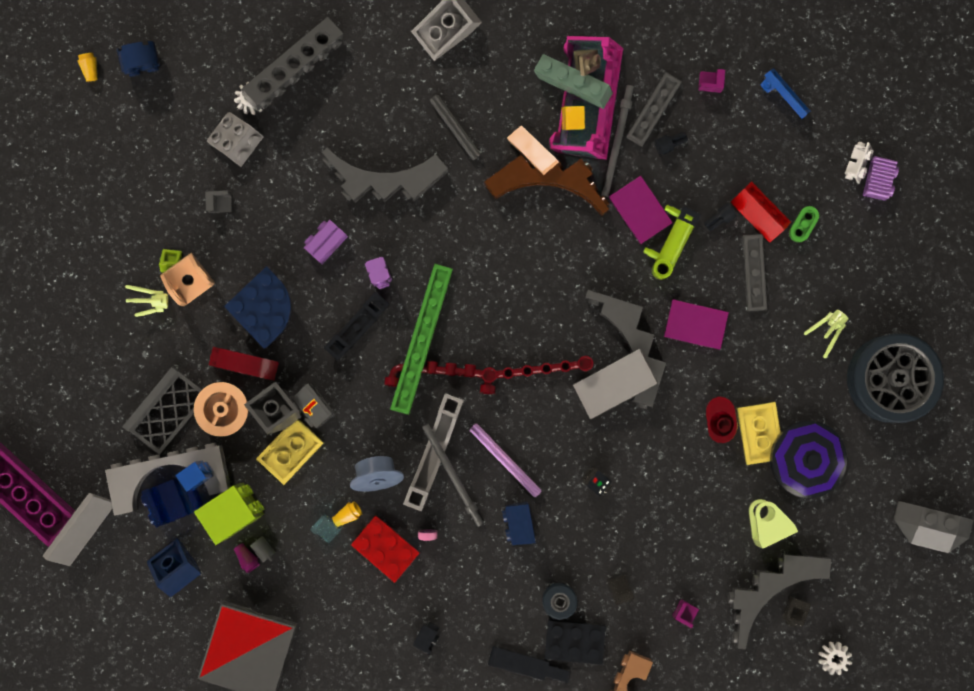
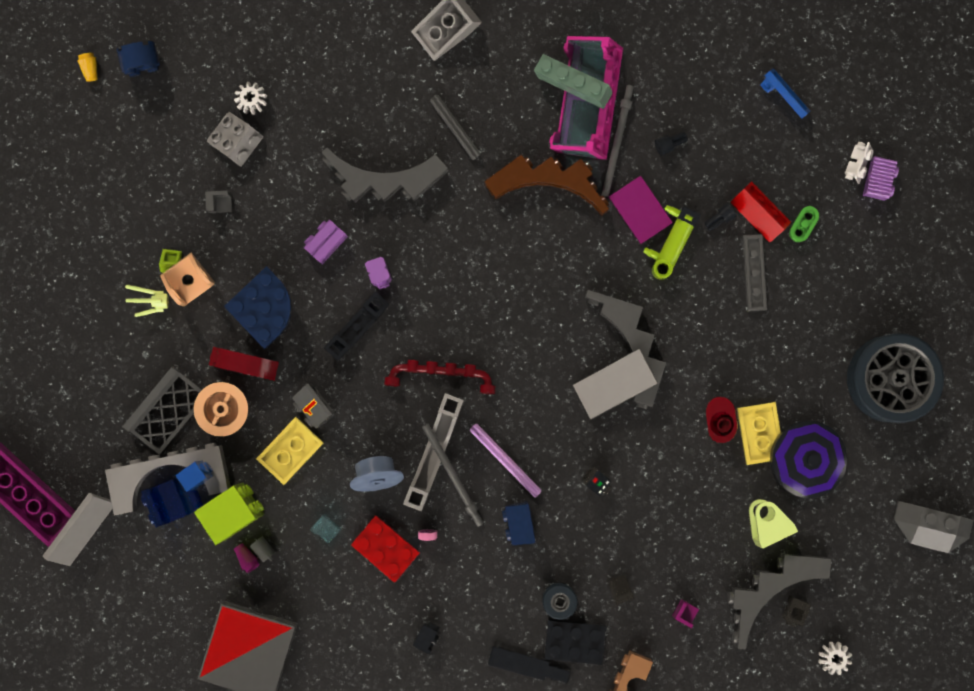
(173, 568): dark blue slope -> none
(273, 409): dark grey slope -> none
(325, 30): dark grey brick -> none
(347, 514): yellow cone -> none
(421, 339): bright green tile -> none
(532, 150): light nougat tile -> none
(573, 118): yellow panel -> none
(584, 363): dark red bar -> none
(587, 61): dark tan bracket -> none
(654, 109): dark grey tile -> none
(696, 324): magenta tile -> none
(712, 81): magenta panel -> none
(837, 322): yellowish green plant -> none

